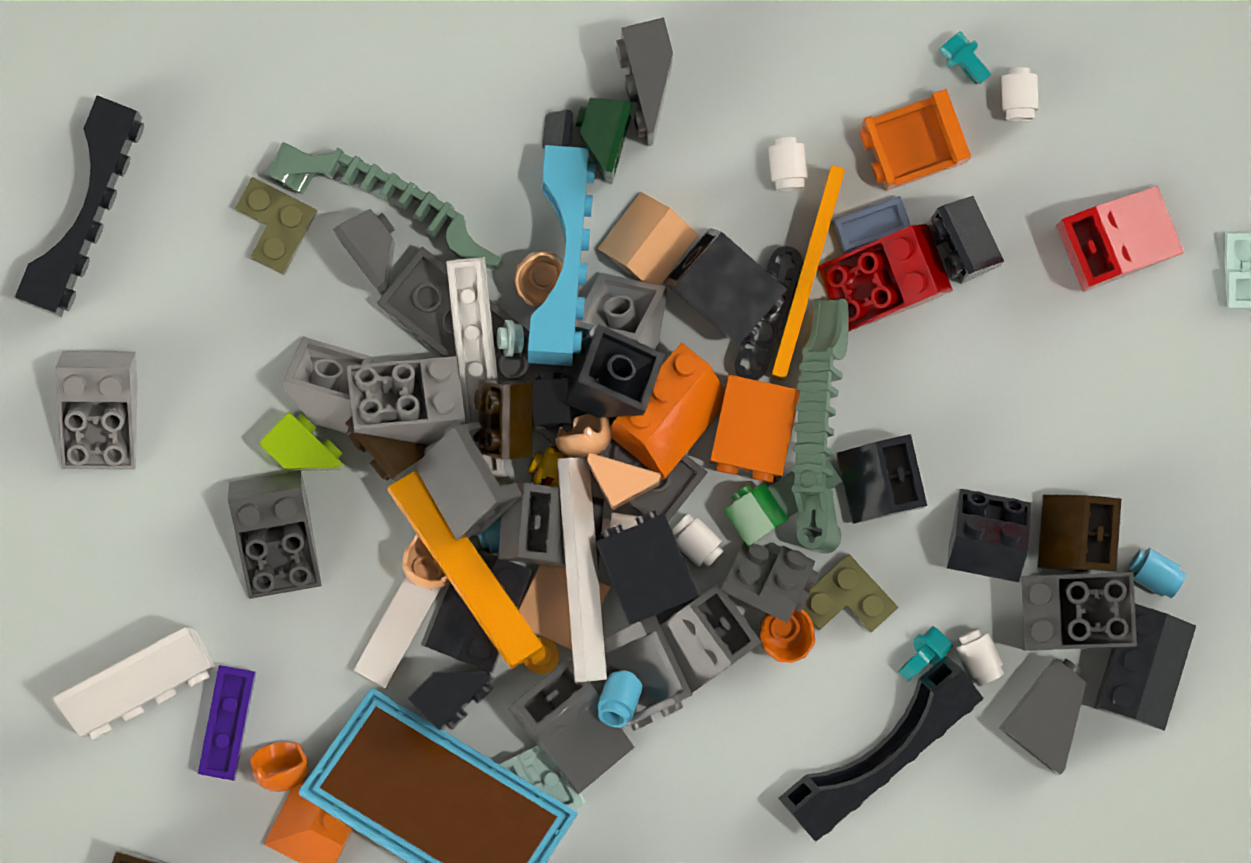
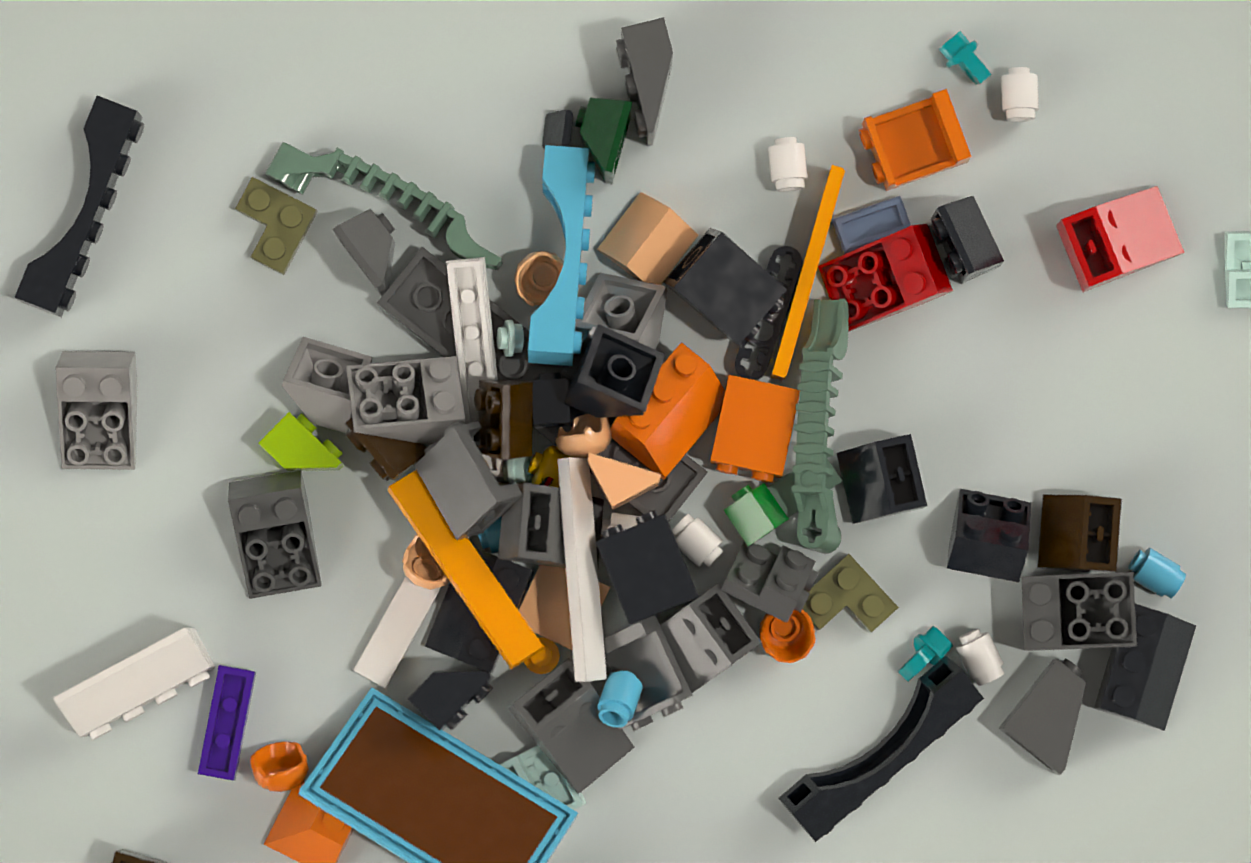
(516, 470): none -> light aqua plate

